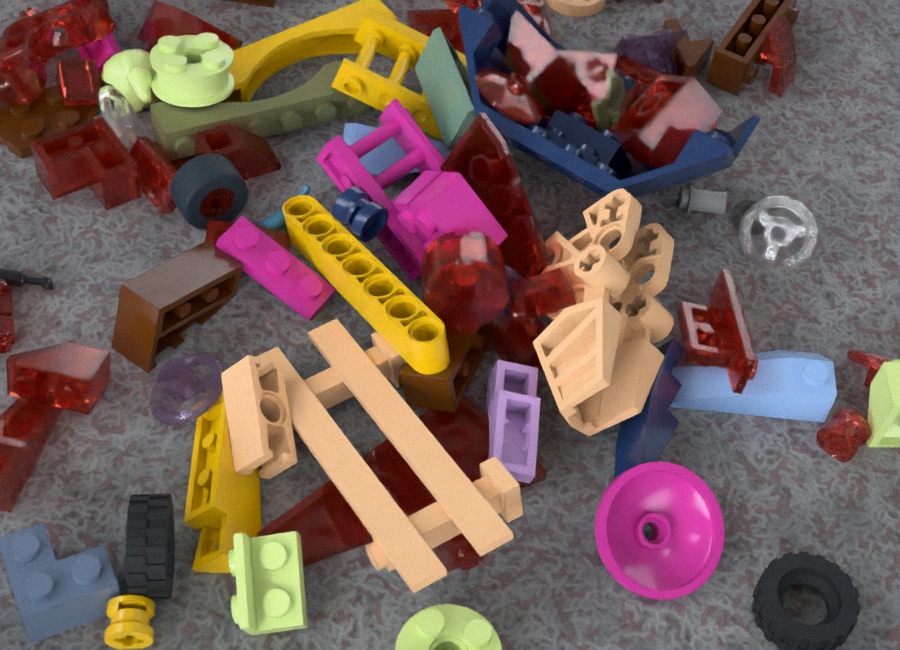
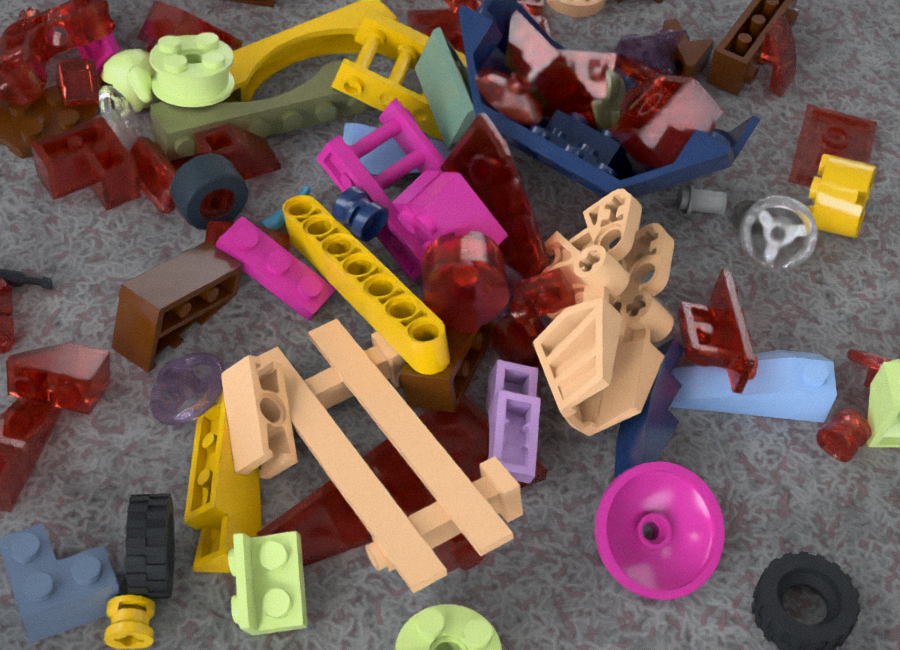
(830, 134): none -> clear red tile
(841, 194): none -> yellow brick

